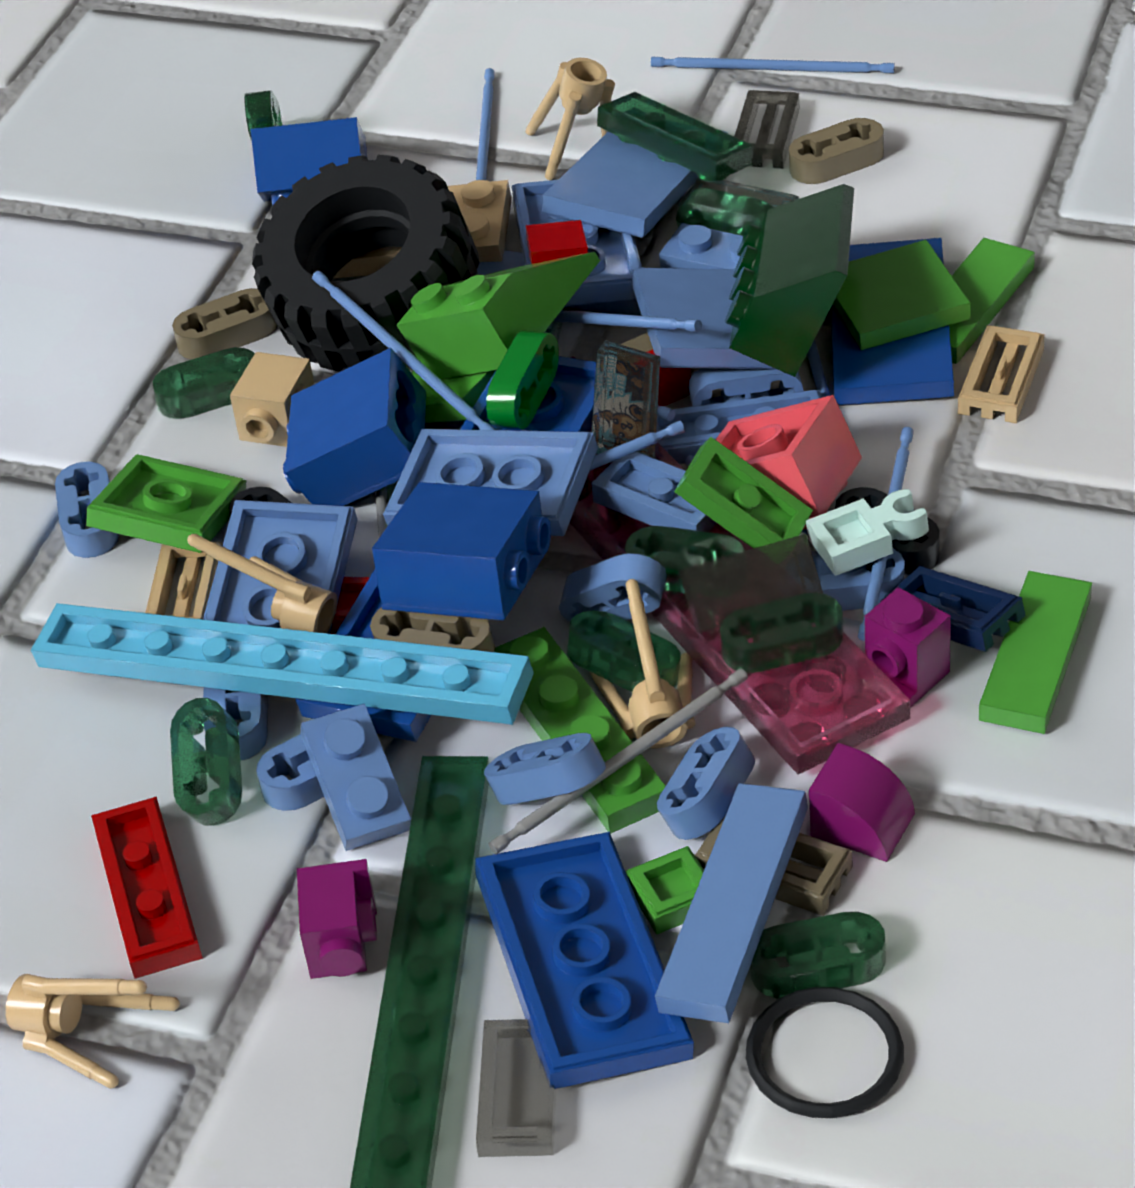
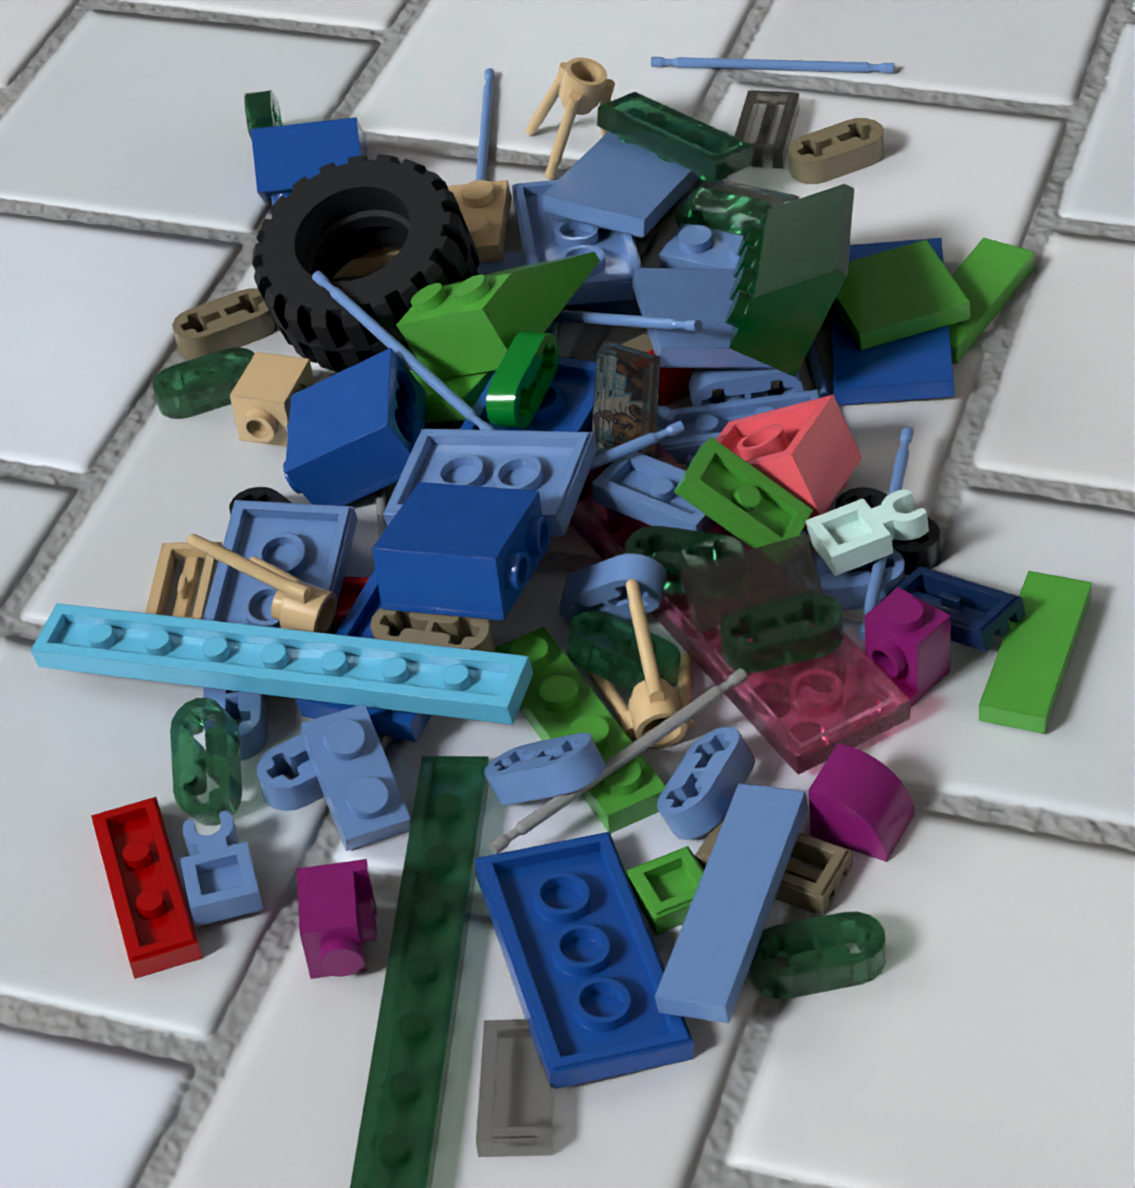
(54, 1006): tan plant -> none
(73, 509): medium blue beam -> none
(164, 502): bright green tile -> none
(219, 873): none -> medium blue plate
(555, 240): red tile -> none
(835, 1109): black tyre -> none
(994, 398): tan tile -> none

